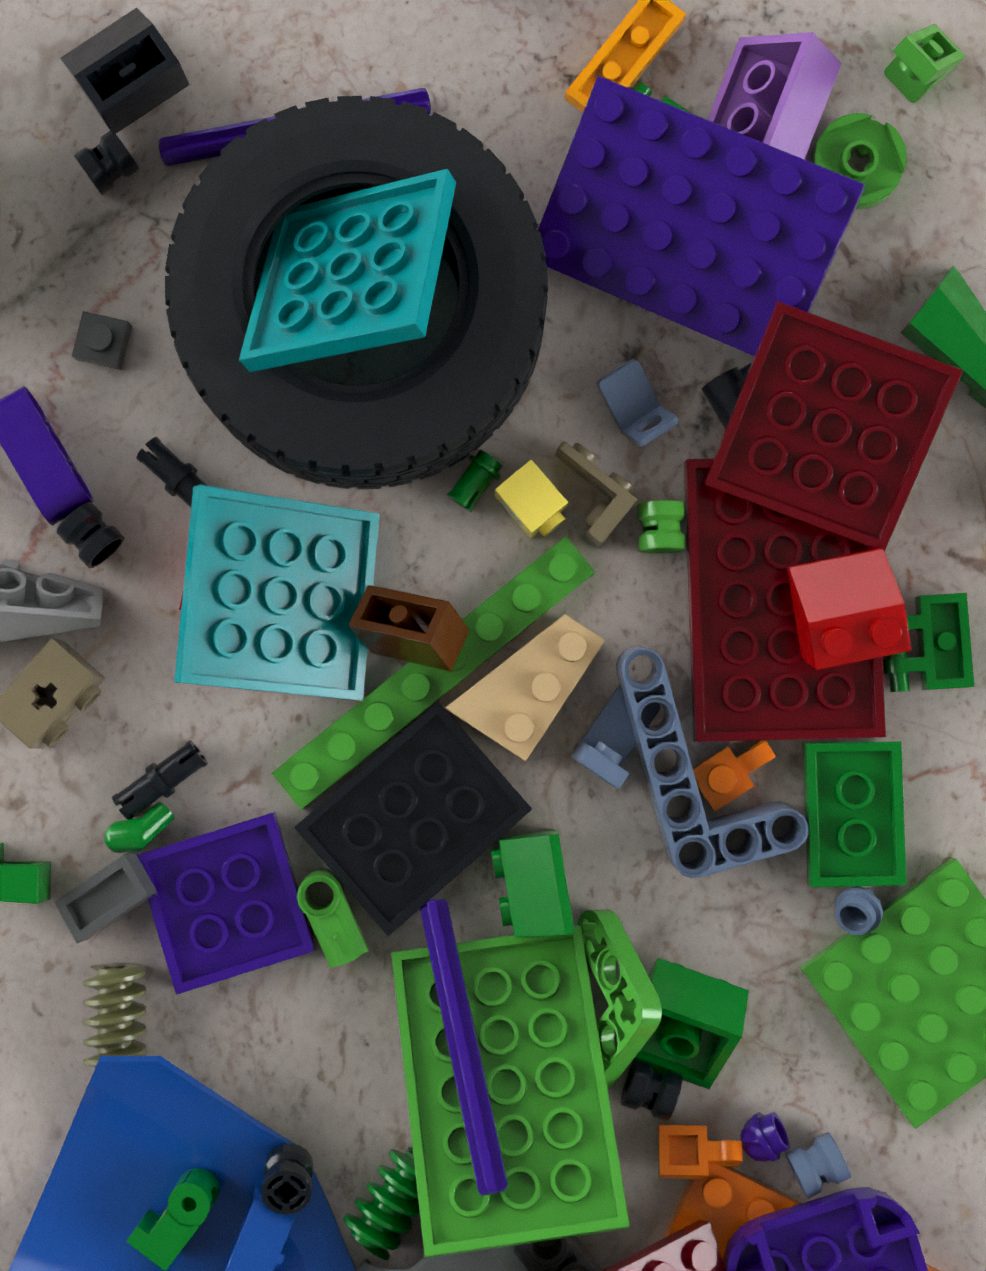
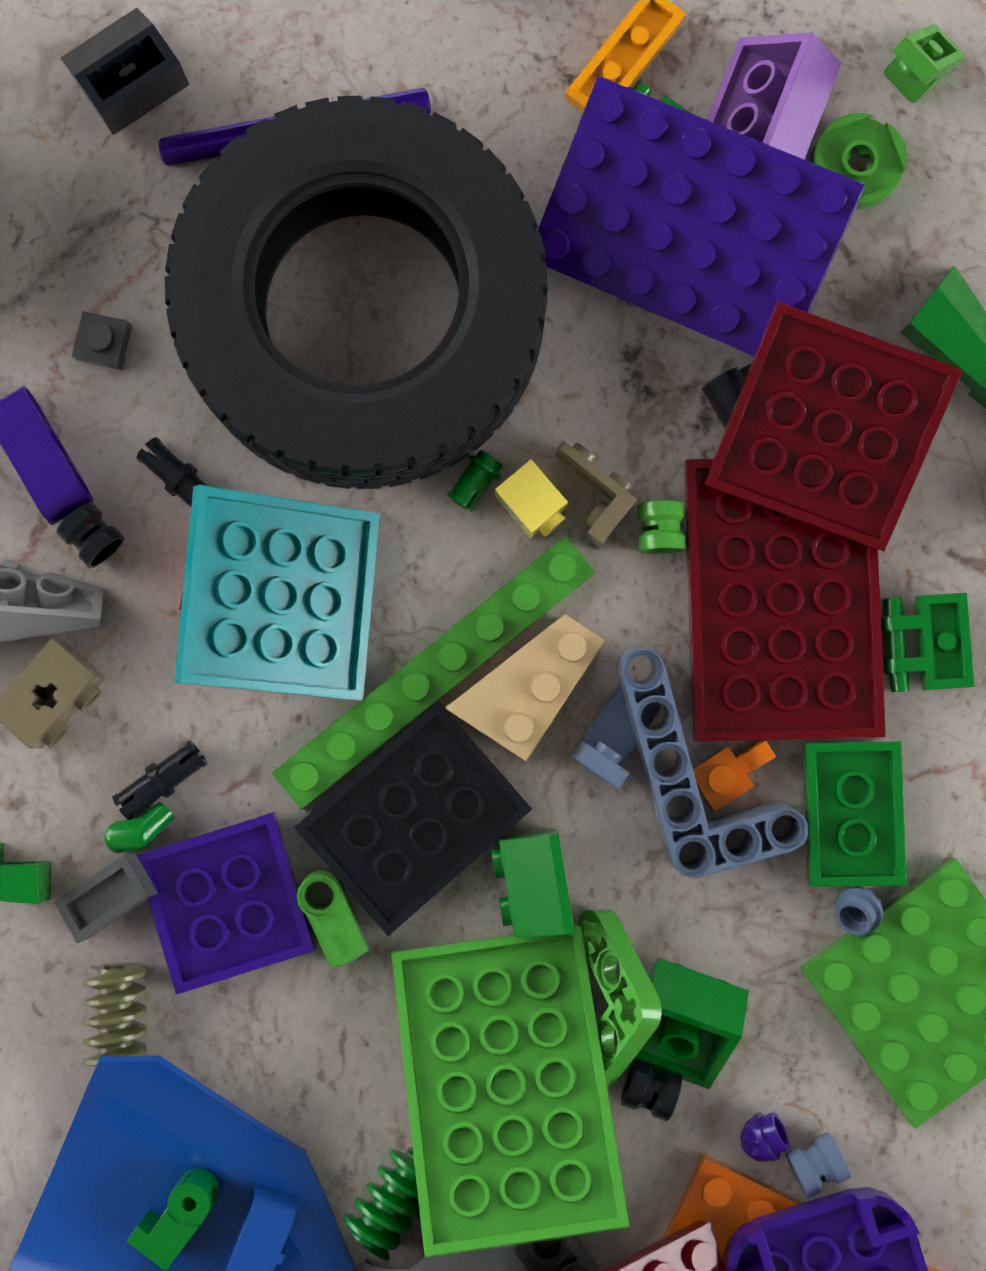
(106, 162): black wheel -> none
(287, 1179): black wheel -> none
(350, 273): teal plate -> none
(409, 627): reddish brown brick -> none
(463, 1049): dark purple axle -> none
(635, 403): sand blue bracket -> none
(687, 1152): orange plate -> none
(848, 609): red slope -> none

